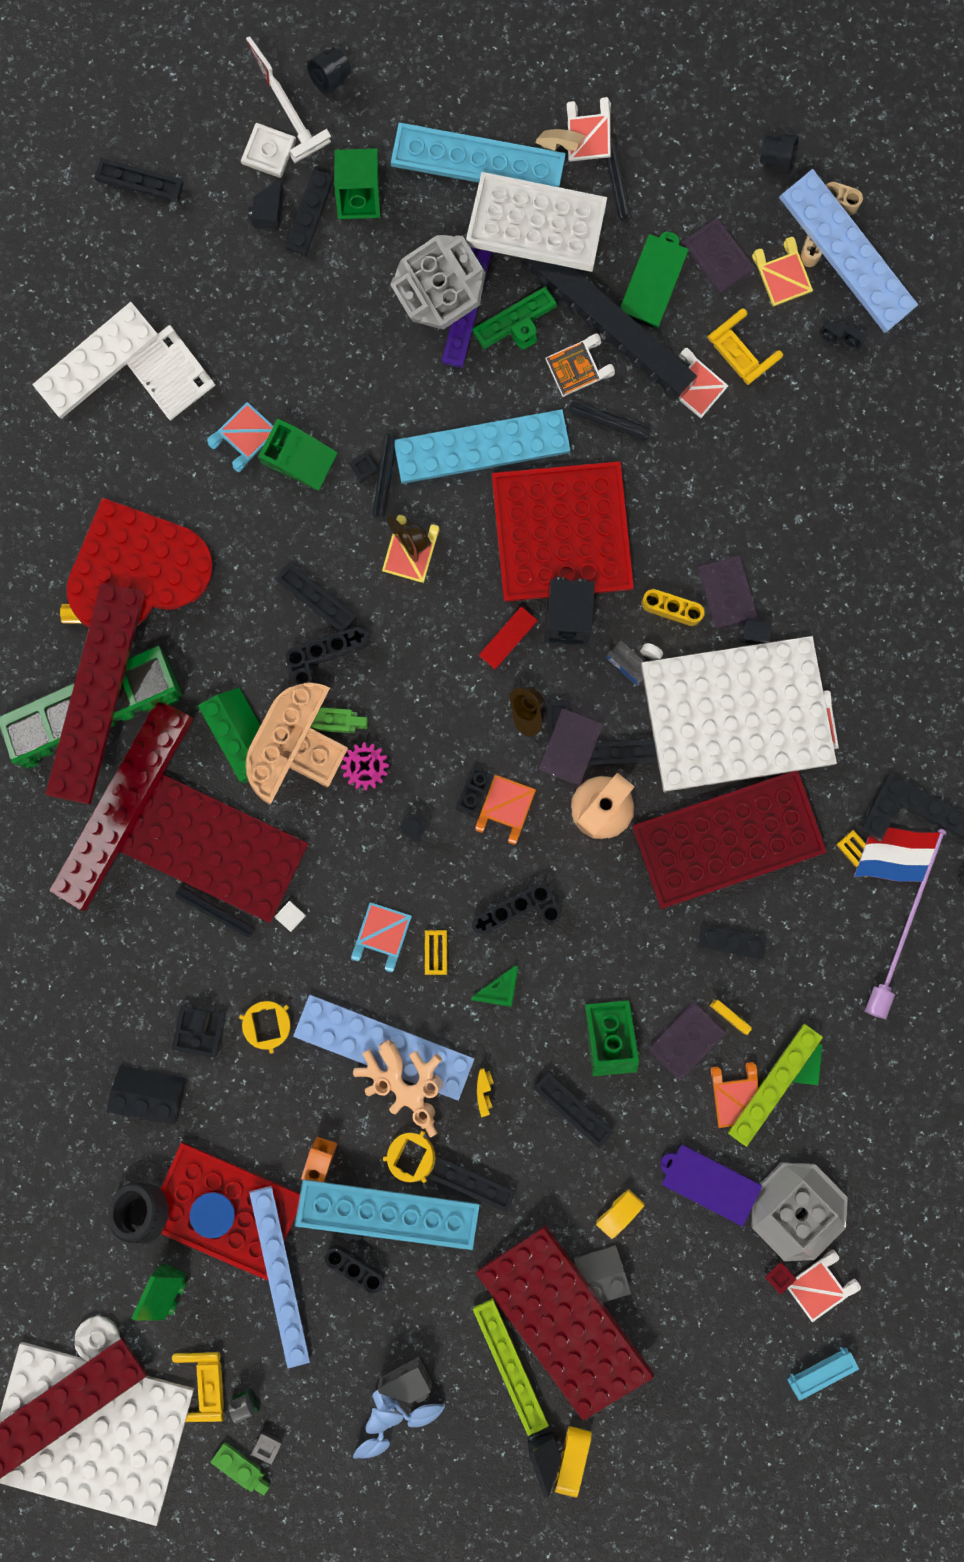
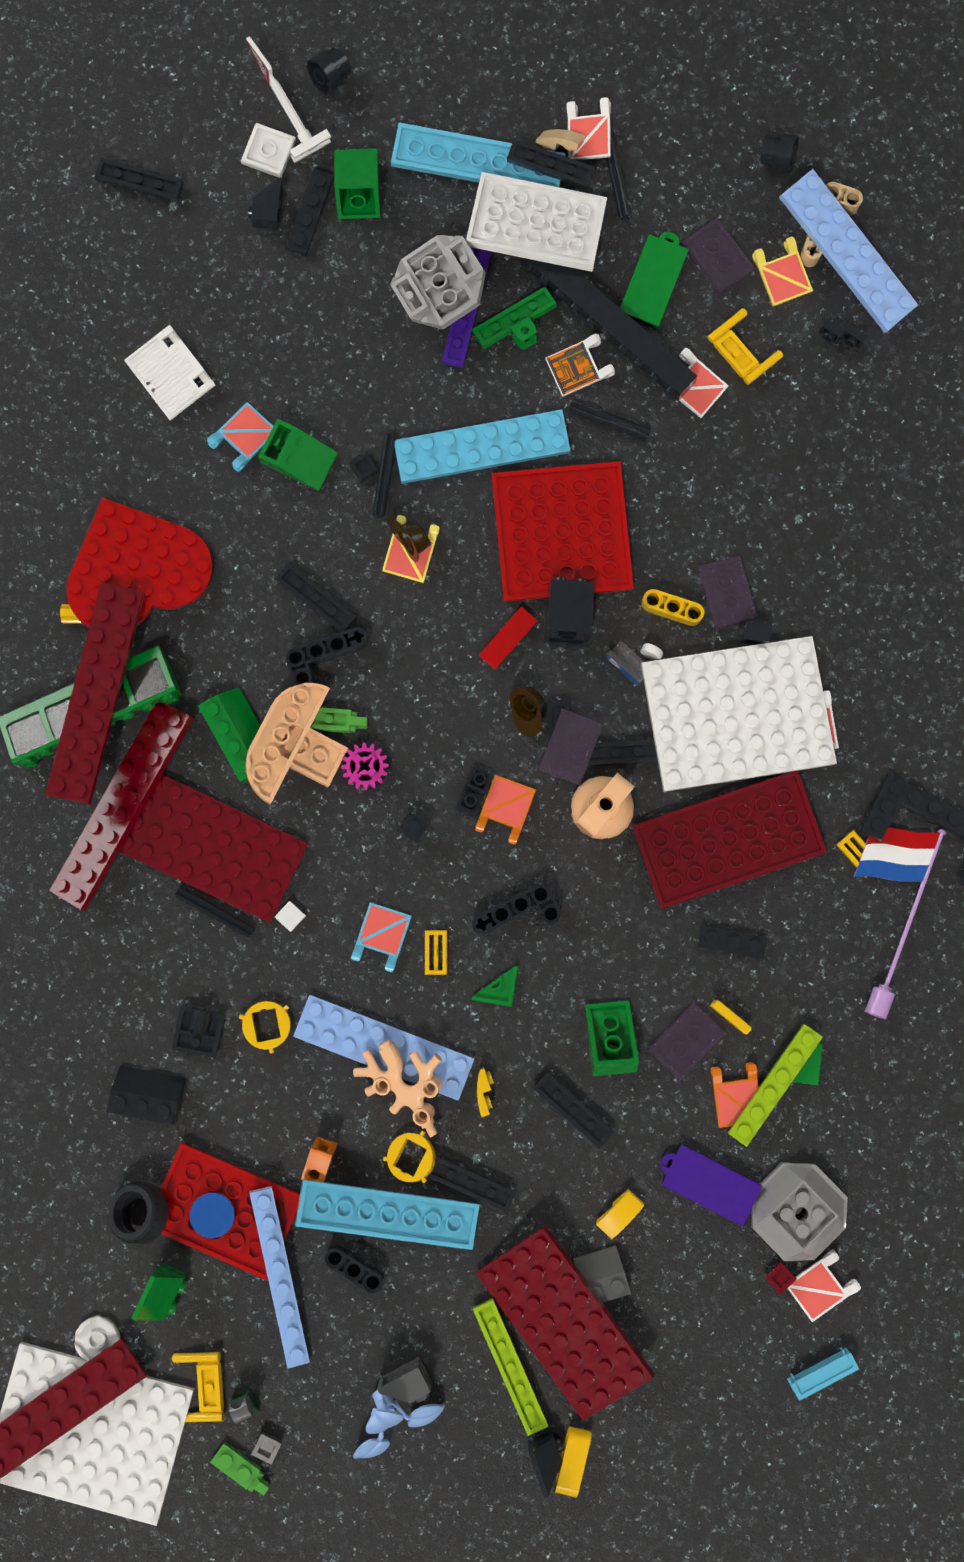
(95, 360): white plate -> none
(550, 164): none -> black plate

